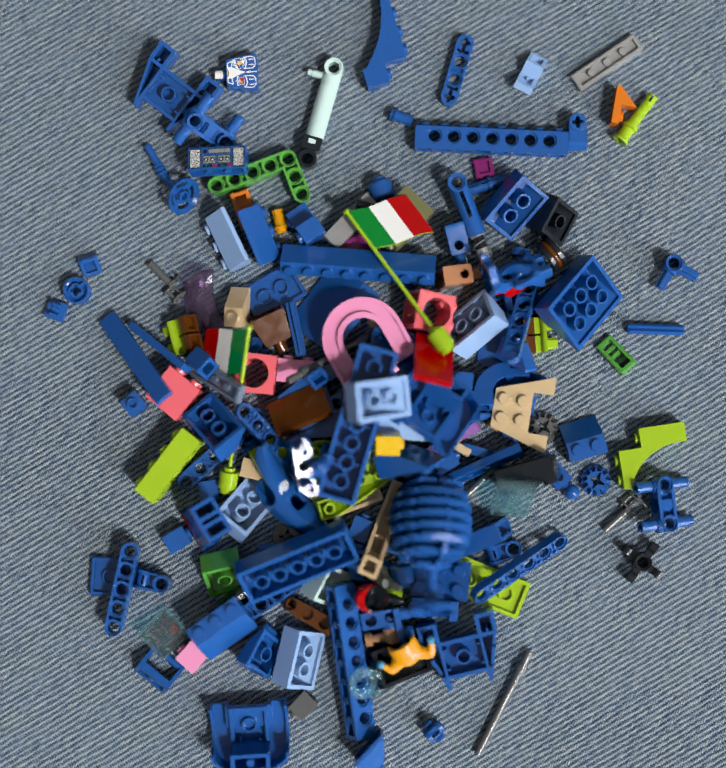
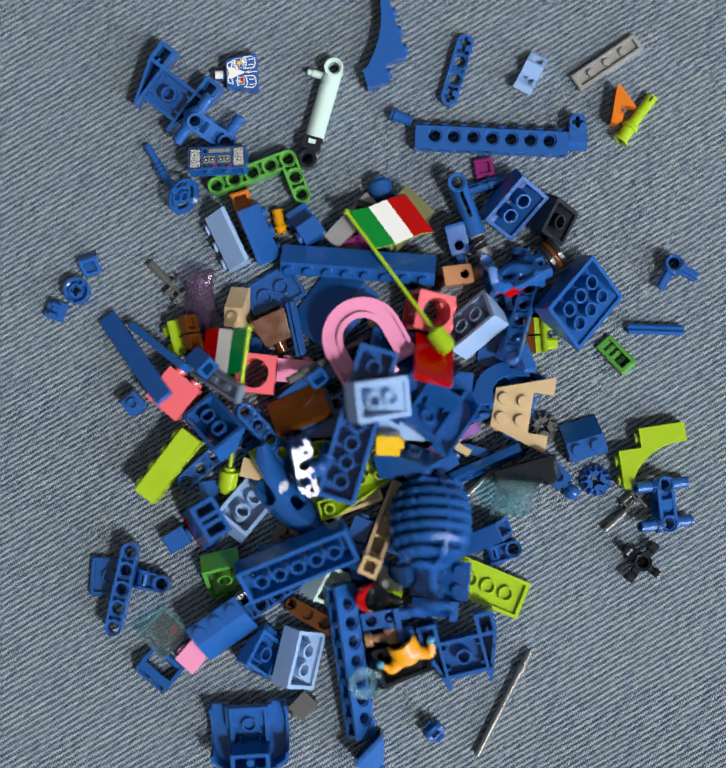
(520, 569): blue beam -> none

